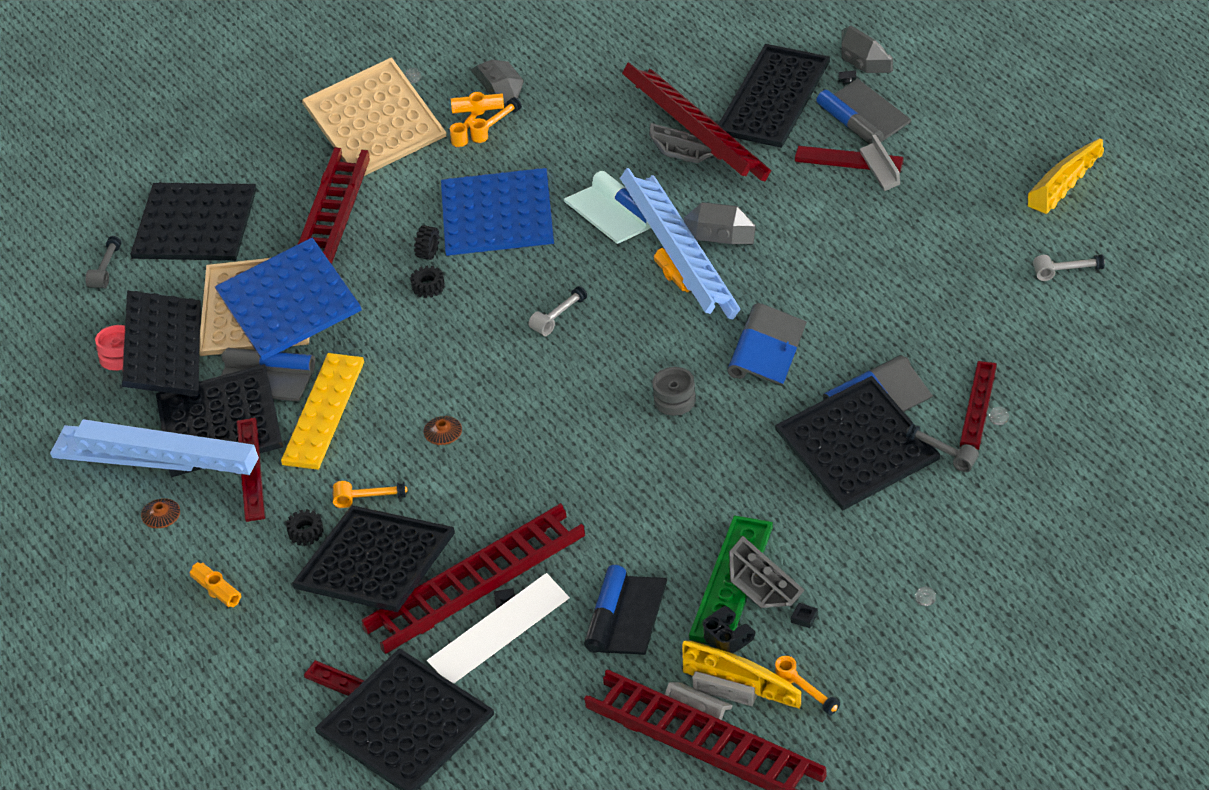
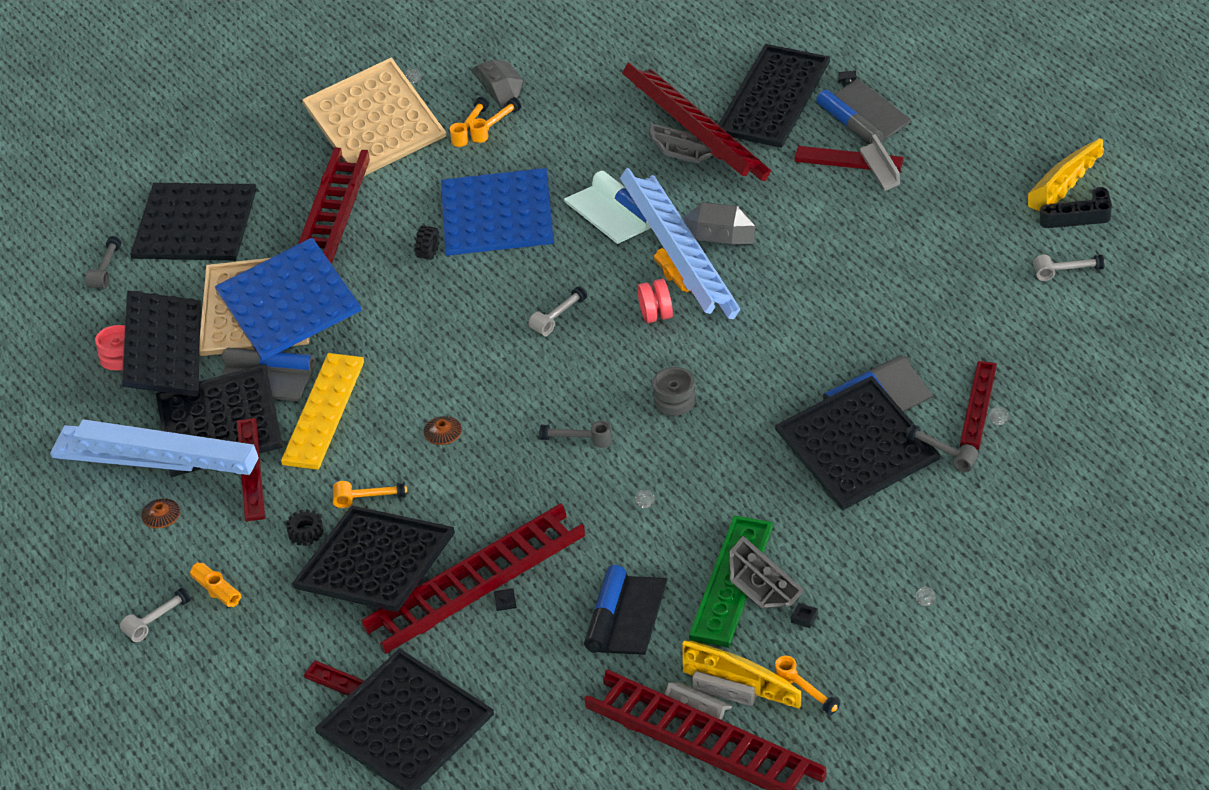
(136, 627): none -> light grey piece
(426, 274): black tyre -> none
(477, 103): light orange piece -> none
(498, 629): white sticker -> none
(599, 433): none -> dark grey piece
(645, 498): none -> clear plate
(654, 301): none -> coral wheel
(720, 636): black piece -> none
(766, 344): door -> none
(865, 52): dark grey wedge -> none
(1079, 212): none -> black beam

